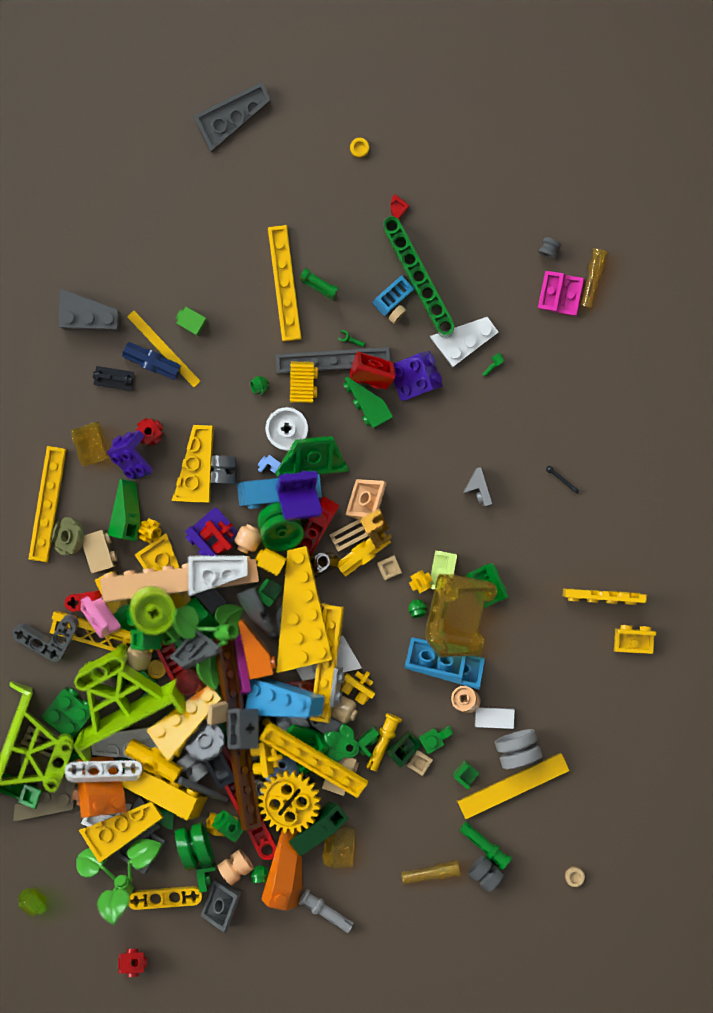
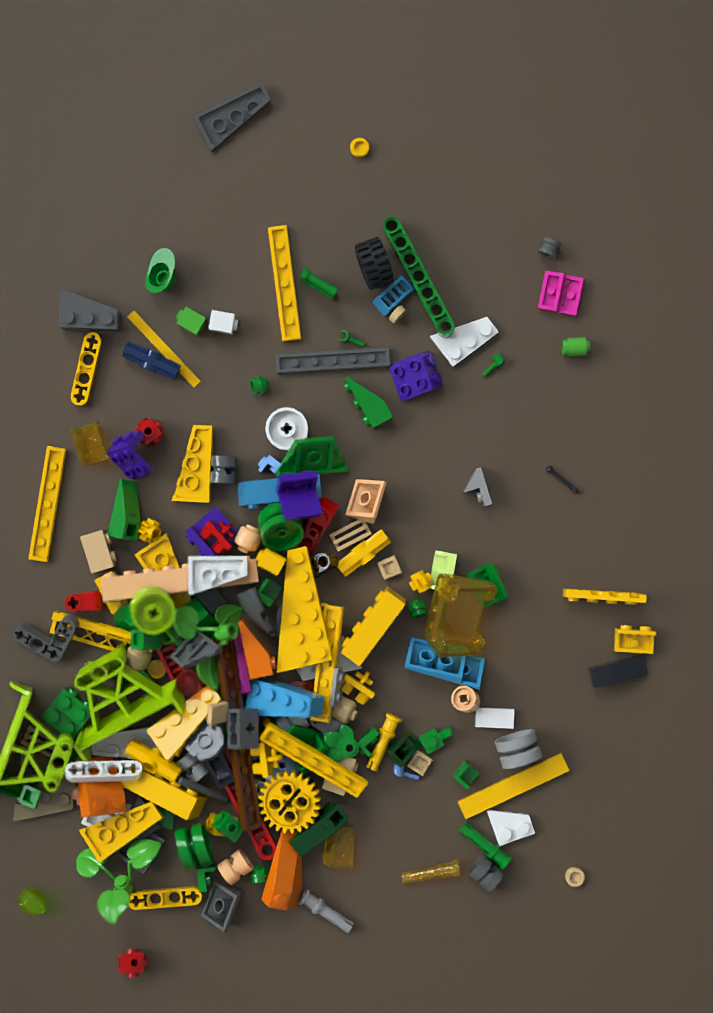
(75, 540): olive tile -> none
(89, 369): none -> yellow beam
(99, 616): bright pink panel -> none
(113, 378): black hinge -> none
(161, 271): none -> green piece
(223, 322): none -> white brick
(301, 382): yellow brick -> none
(372, 370): red slope -> none
(373, 626): none -> yellow wedge
(374, 263): none -> black tyre
(375, 525): pearl gold hinge -> none
(398, 207): red tile -> none
(400, 772): none -> medium blue hand
(510, 825): none -> white wing
(575, 346): none -> bright green brick
(587, 301): clear yellow pin -> none
(617, 671): none -> black slope

